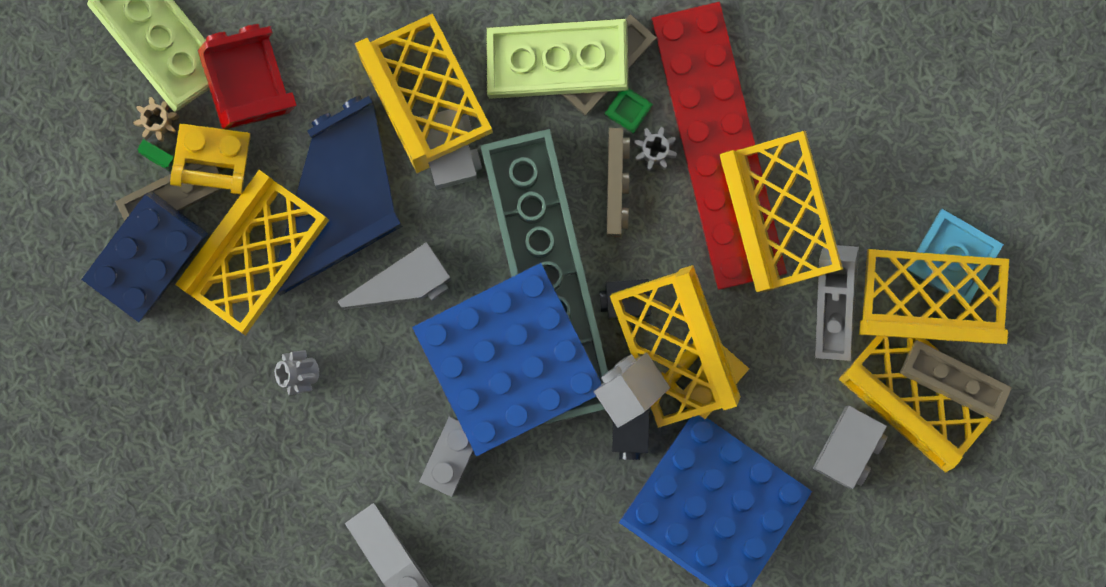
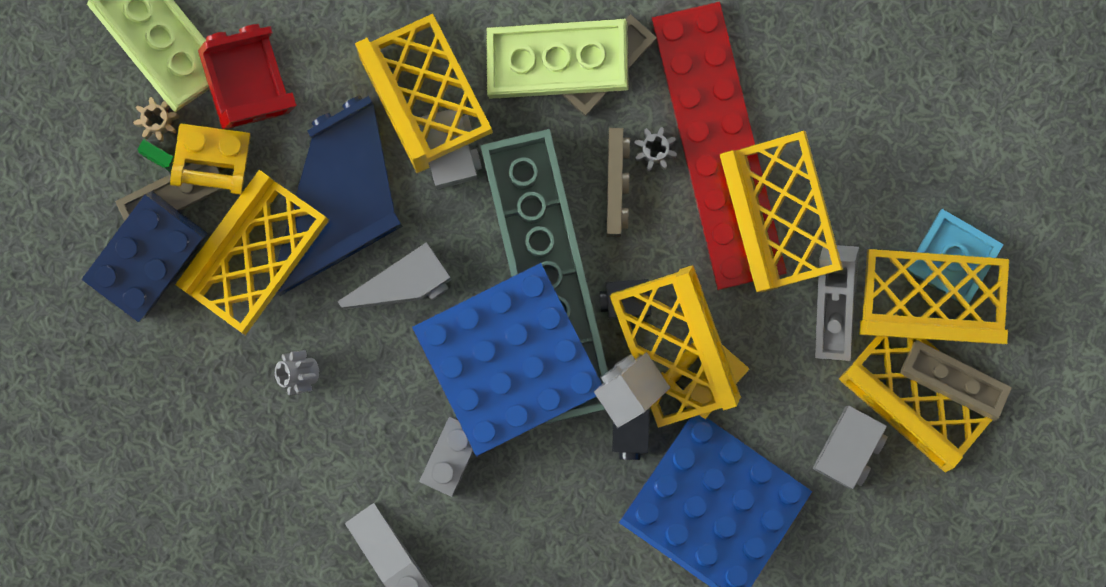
(628, 110): green tile -> none

